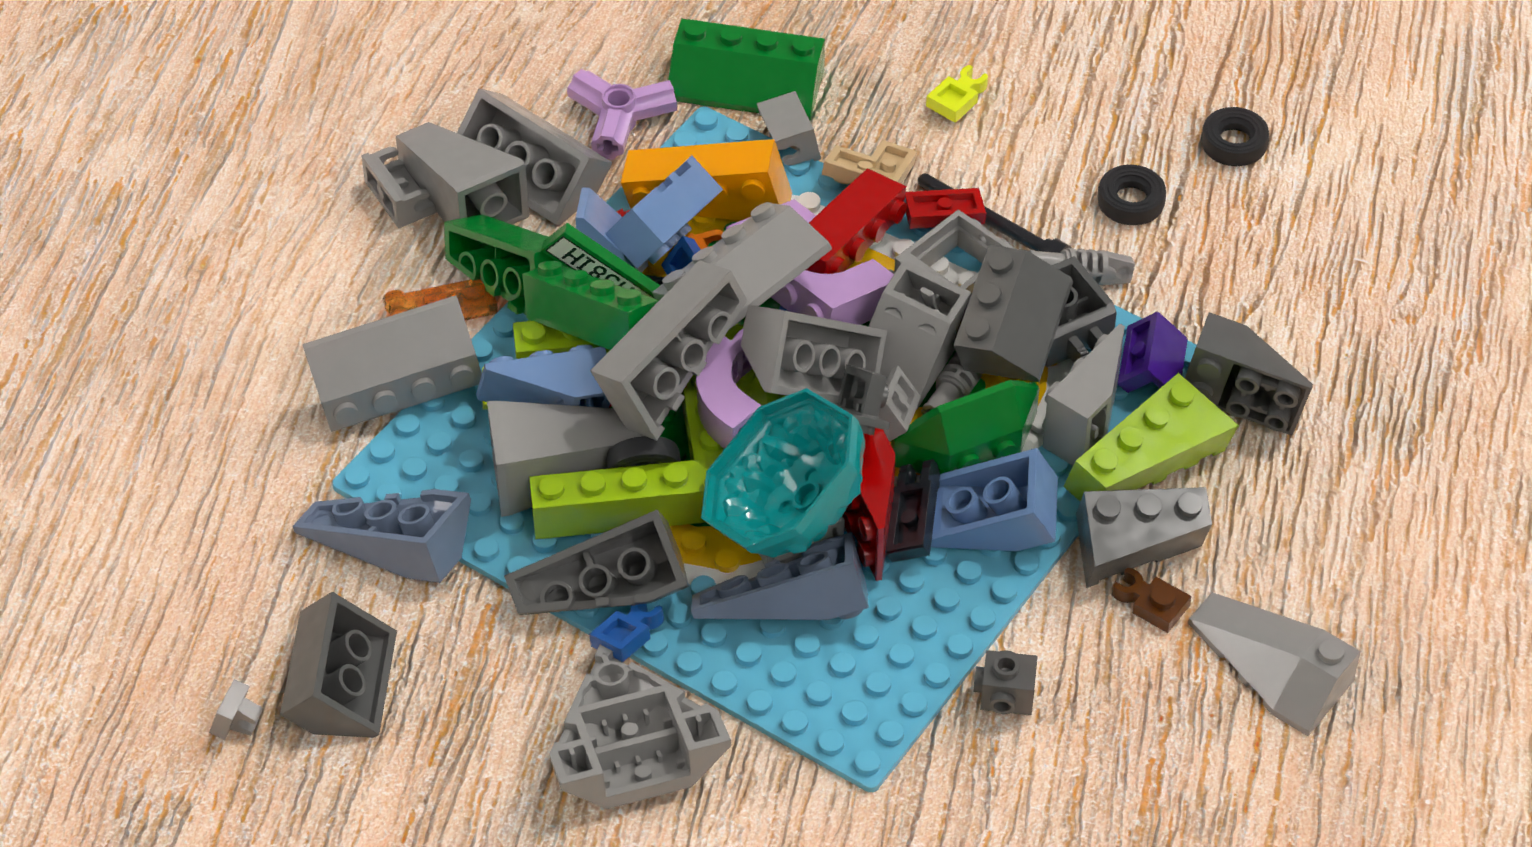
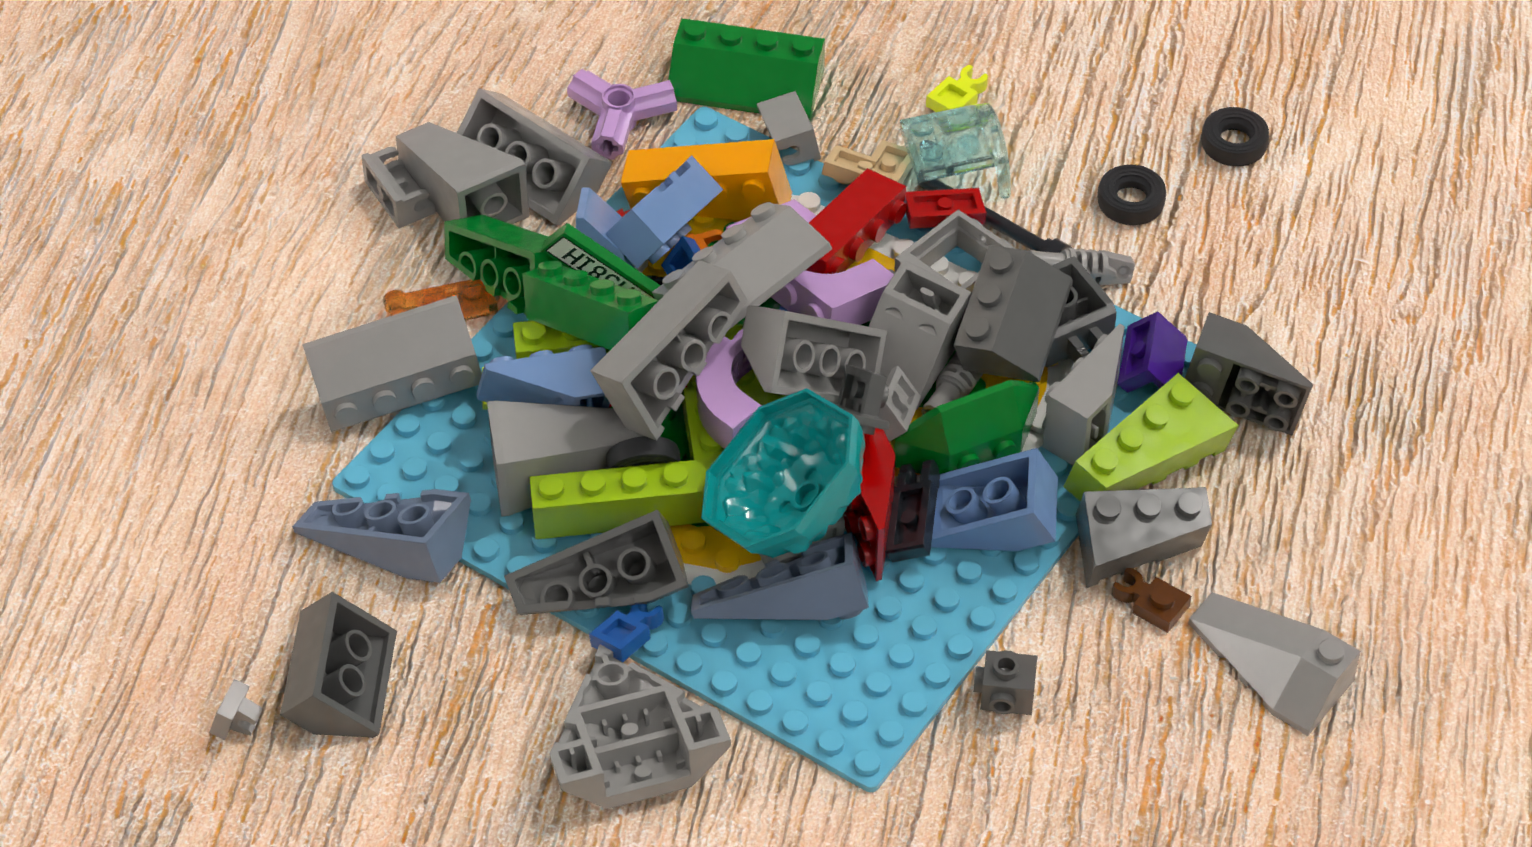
(957, 144): none -> clear light blue piece

